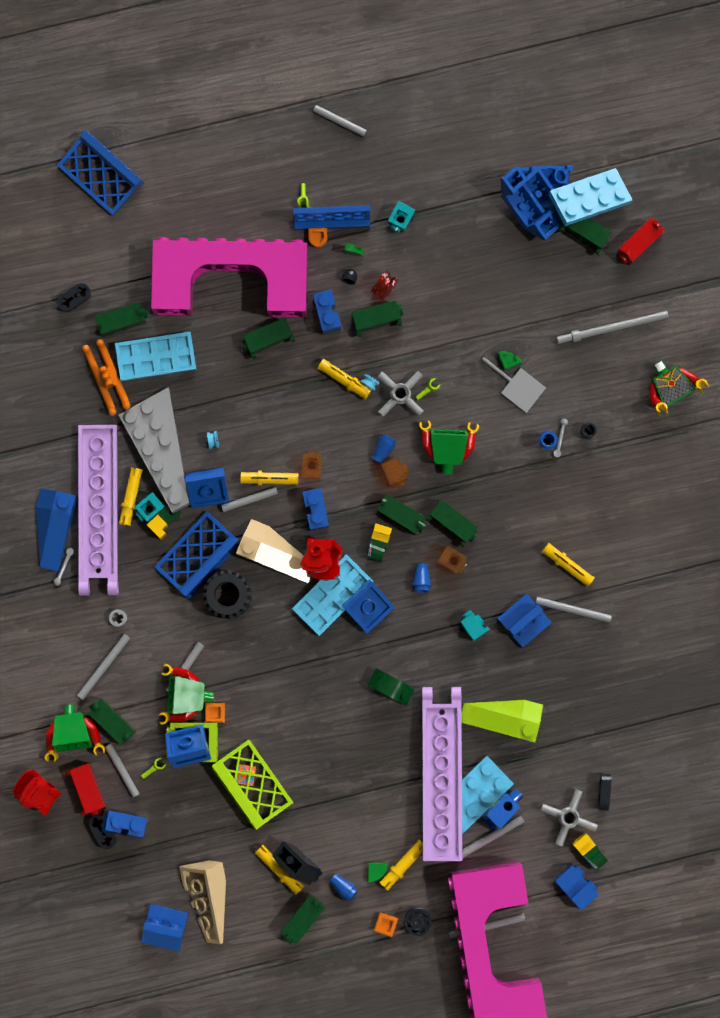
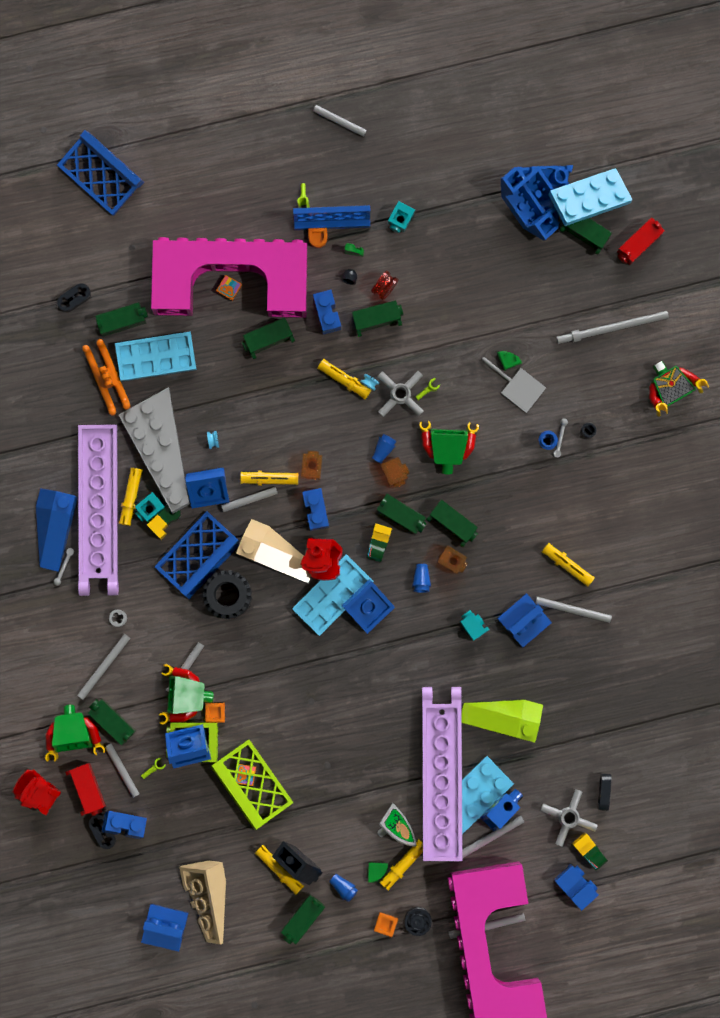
(229, 287): none -> tile
(391, 686): dark green brick -> none
(397, 827): none -> shield

